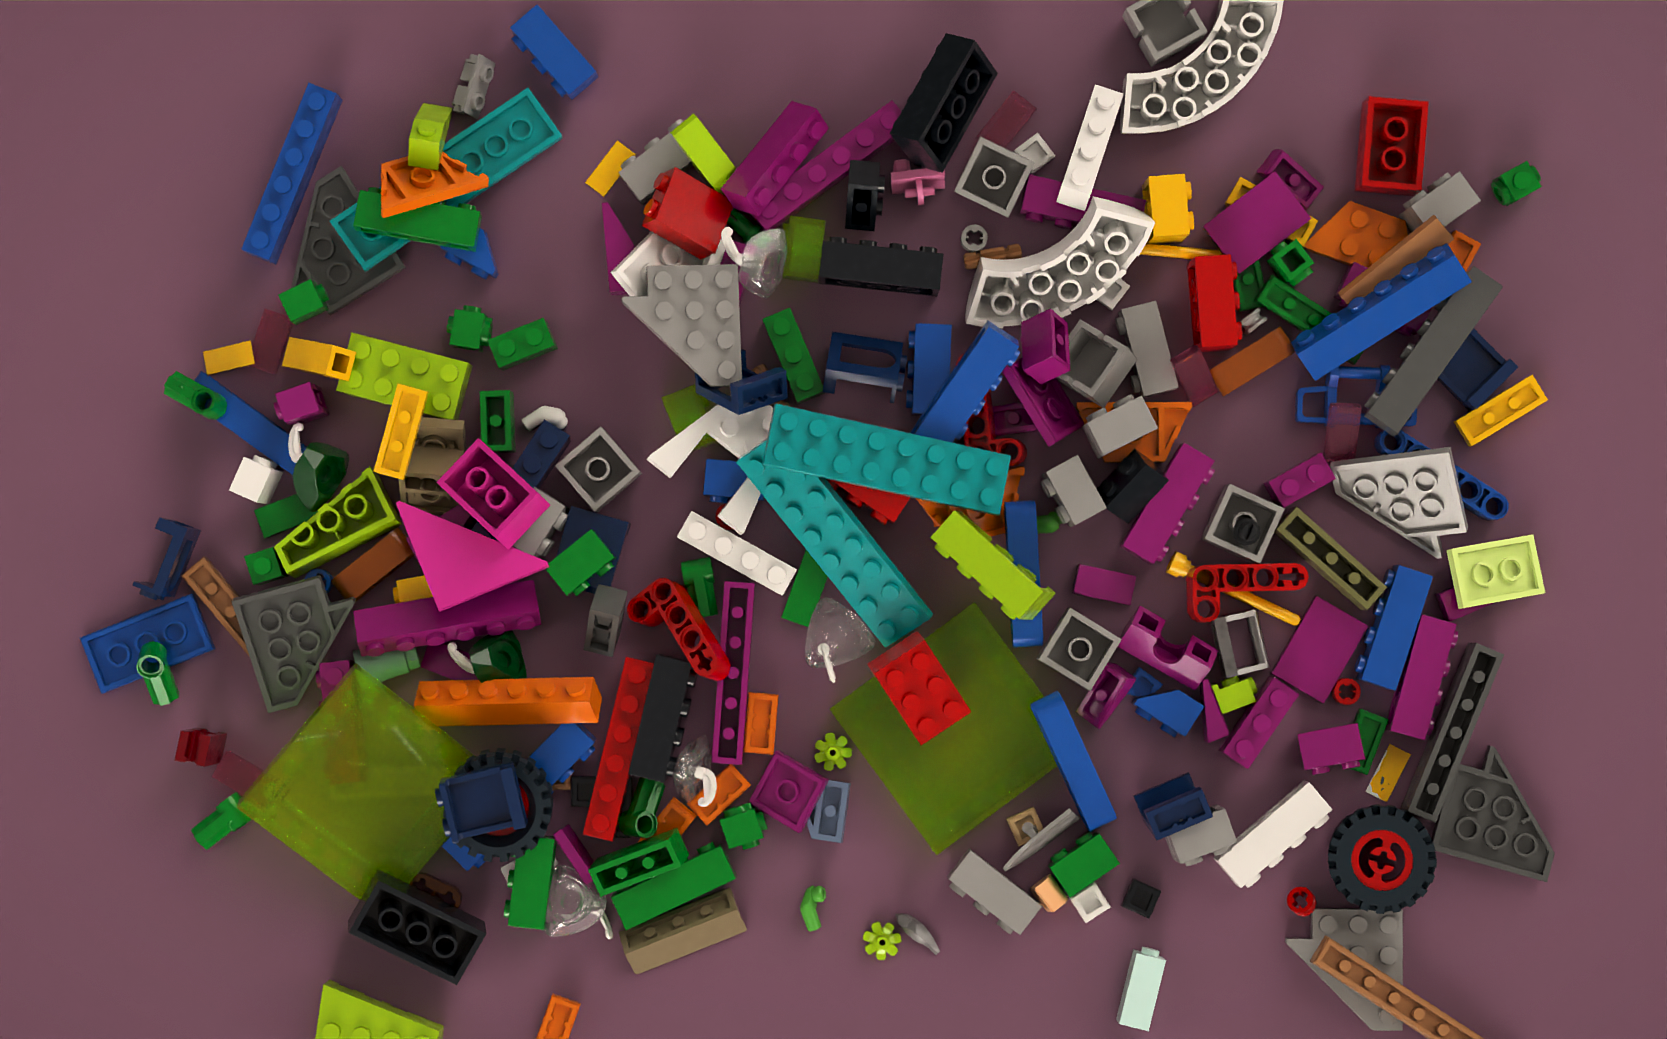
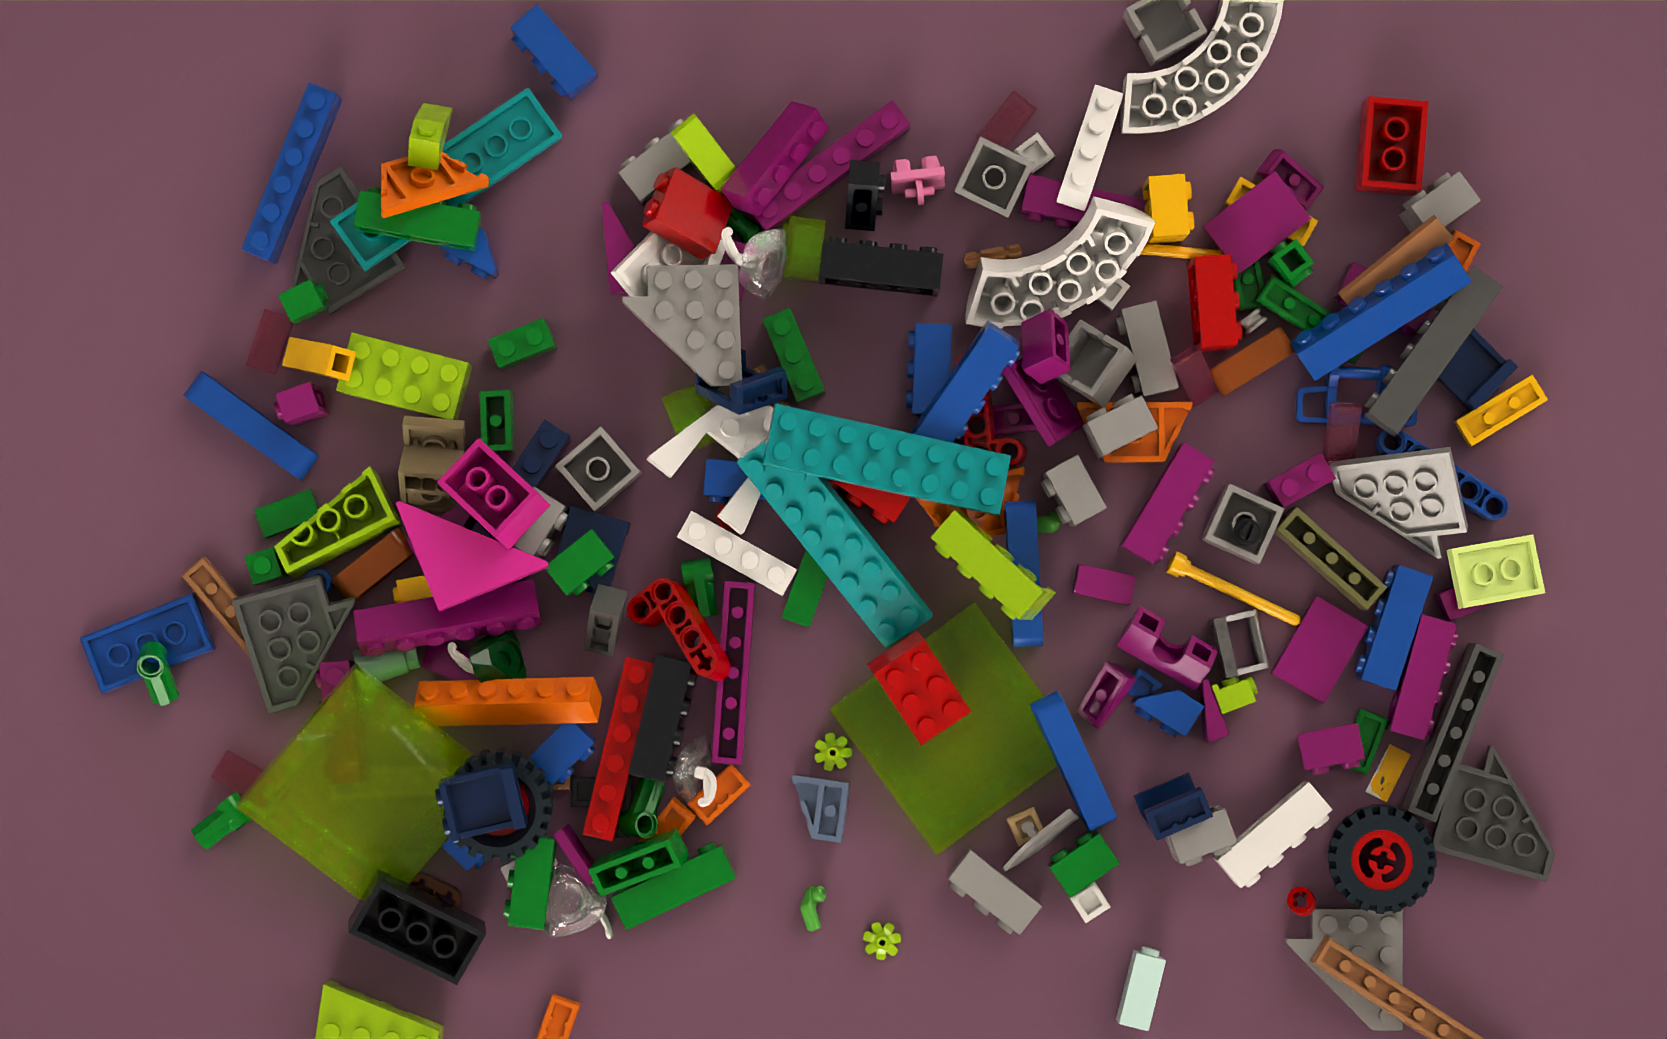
(175, 560): dark blue panel -> none
(195, 396): green piece -> none
(200, 746): dark red piece -> none
(228, 357): yellow sticker -> none
(256, 479): white brick -> none
(316, 470): dark green hat -> none
(401, 431): yellow plate -> none
(469, 329): green brick -> none
(479, 73): light grey hinge -> none
(552, 415): white arm -> none
(607, 171): yellow sticker -> none
(682, 931): dark tan panel -> none
(743, 826): green brick -> none
(761, 723): orange plate -> none
(788, 791): magenta tile -> none
(835, 636): clear hat -> none
(861, 373): dark blue panel -> none
(917, 931): flat silver bar -> none
(944, 102): black brick -> none
(974, 229): light grey bush -> none
(1049, 893): light nougat brick -> none
(1078, 649): light grey brick -> none
(1131, 486): black brick -> none
(1141, 898): black tile -> none
(1246, 583): red beam -> none
(1258, 722): magenta brick -> none
(1346, 700): red bush -> none
(1357, 235): orange wing -> none
(1516, 183): green brick -> none

